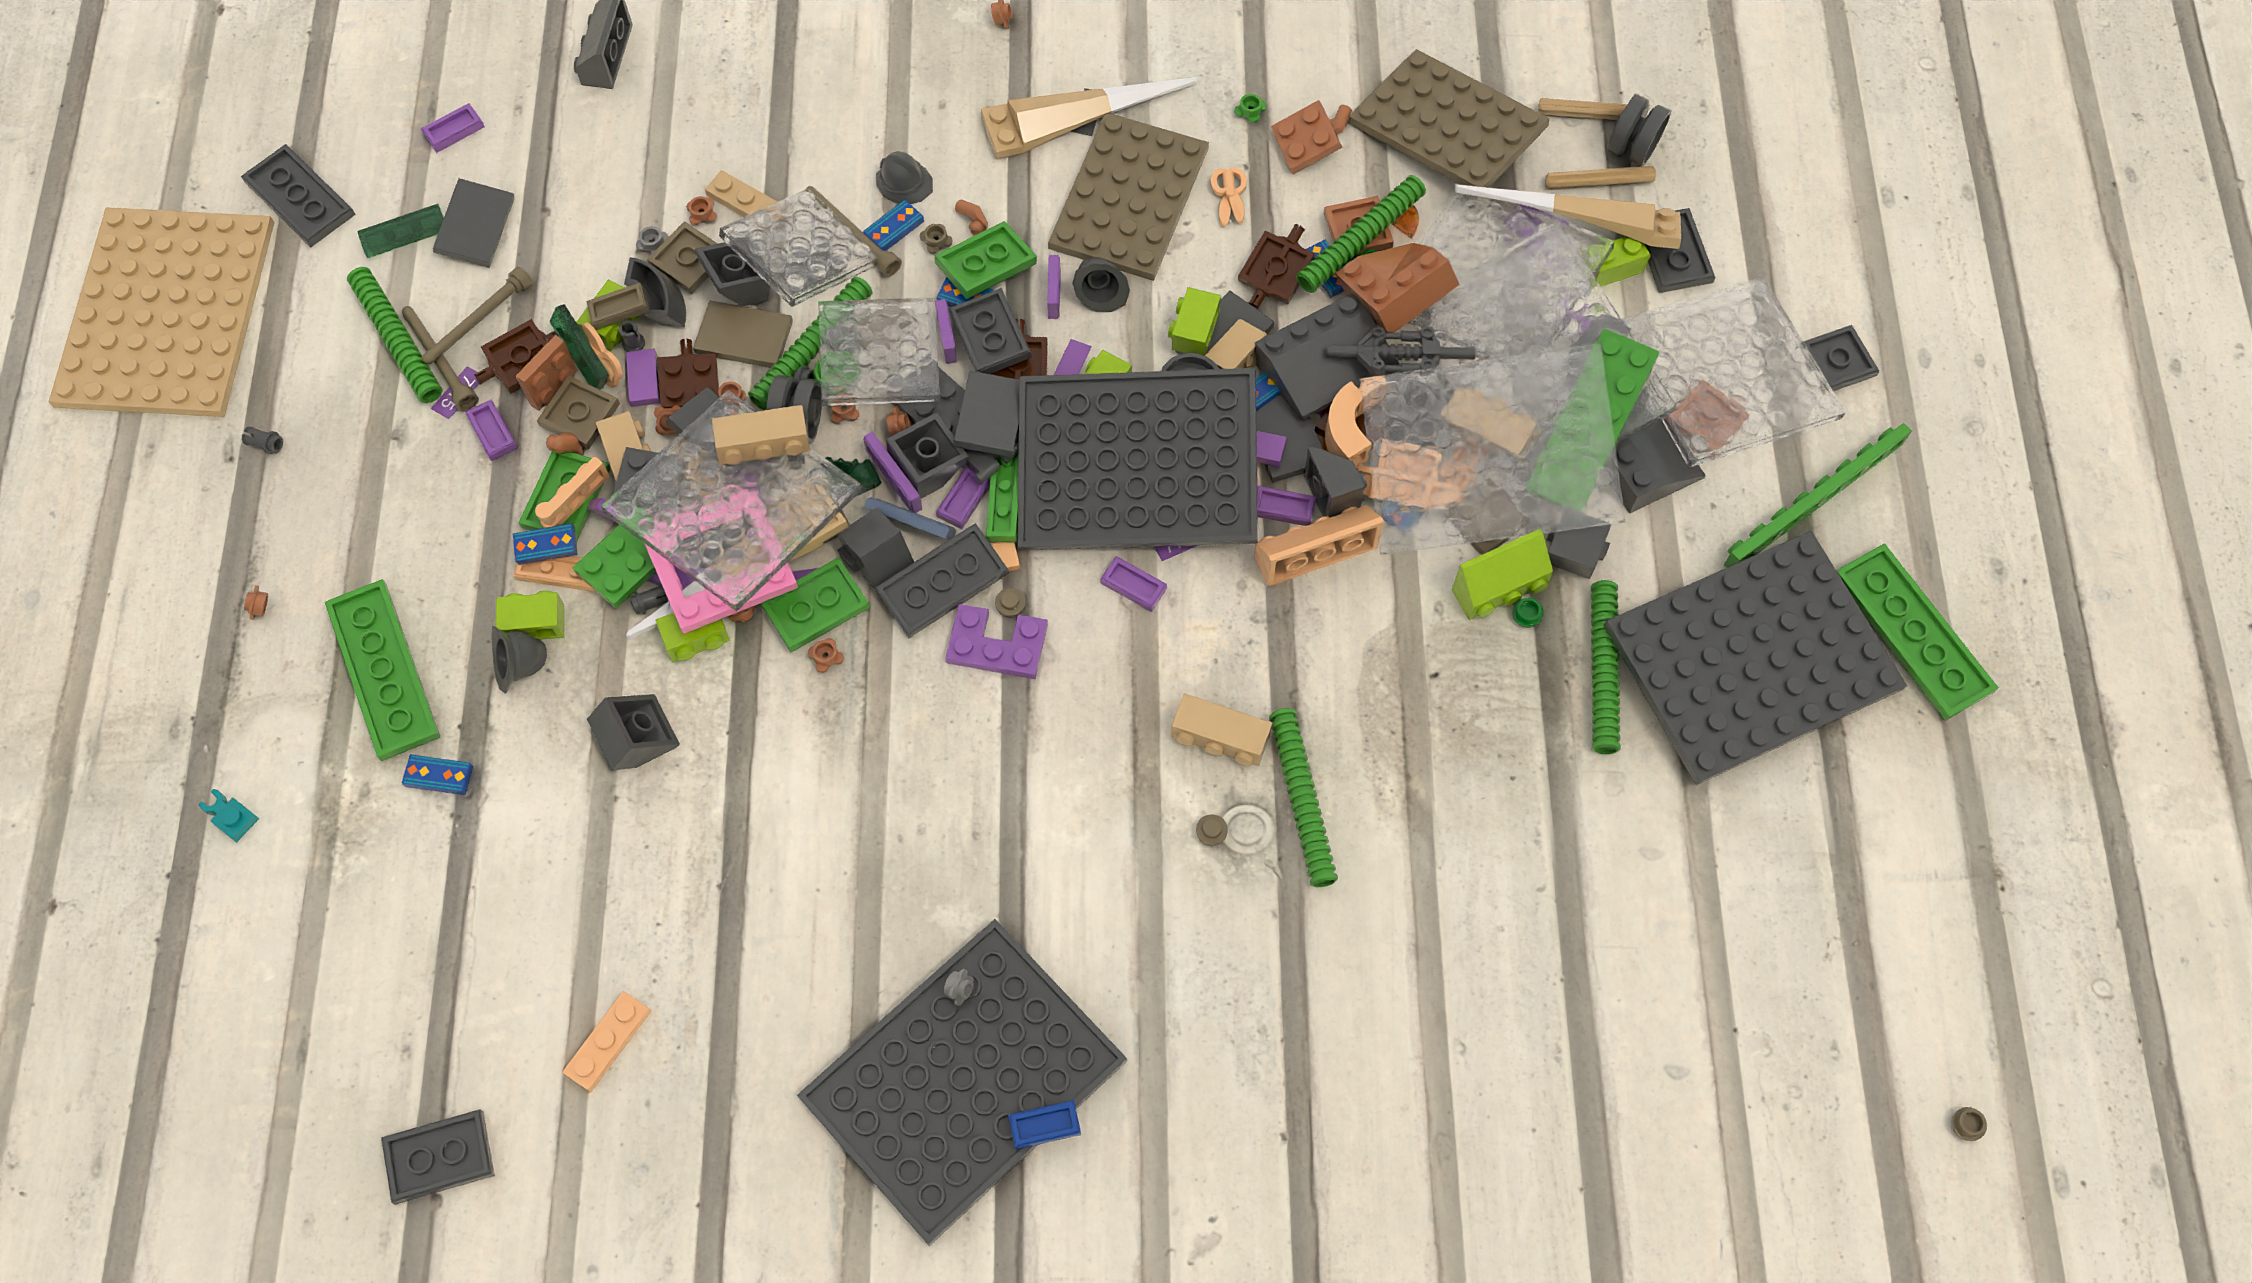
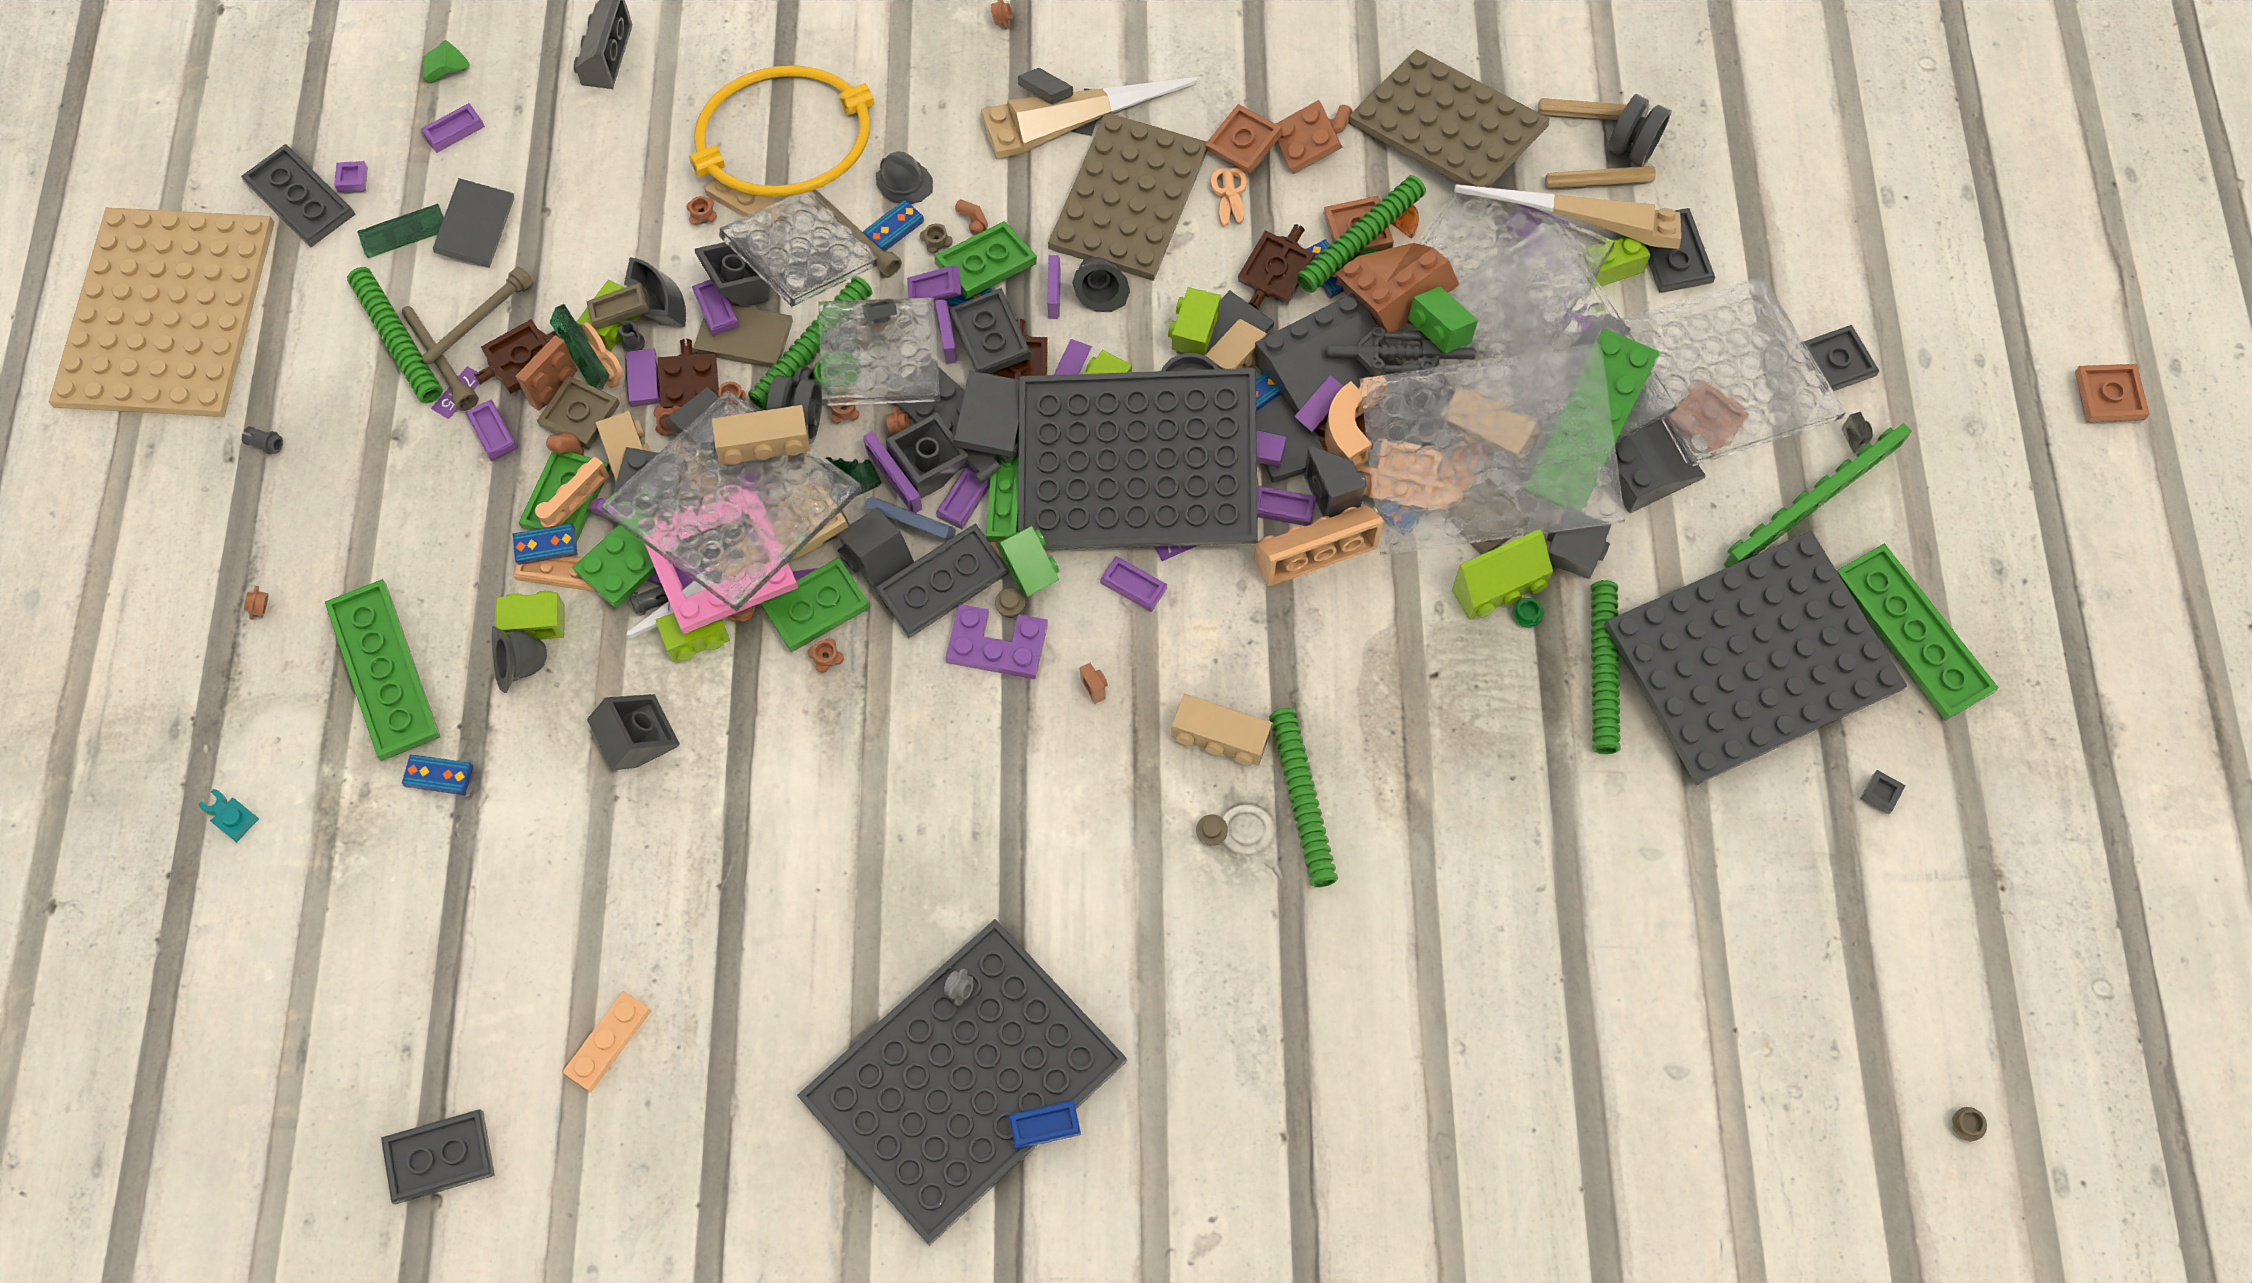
(351, 176): none -> medium lavender plate
(442, 60): none -> bright green tile
(650, 234): light grey plate -> none
(678, 258): dark tan plate -> none
(710, 160): none -> yellow piece
(715, 308): none -> medium lavender tile
(880, 310): none -> dark grey plate
(935, 284): none -> medium lavender tile
(1028, 561): none -> bright green brick
(1045, 85): none -> dark grey tile
(1094, 682): none -> nougat plate
(1244, 139): none -> nougat plate
(1250, 101): bright green plate -> none
(1319, 404): none -> medium lavender sticker
(1442, 319): none -> bright green brick
(1857, 431): none -> clear smoke plate
(1882, 792): none -> dark grey plate
(2112, 393): none -> nougat plate

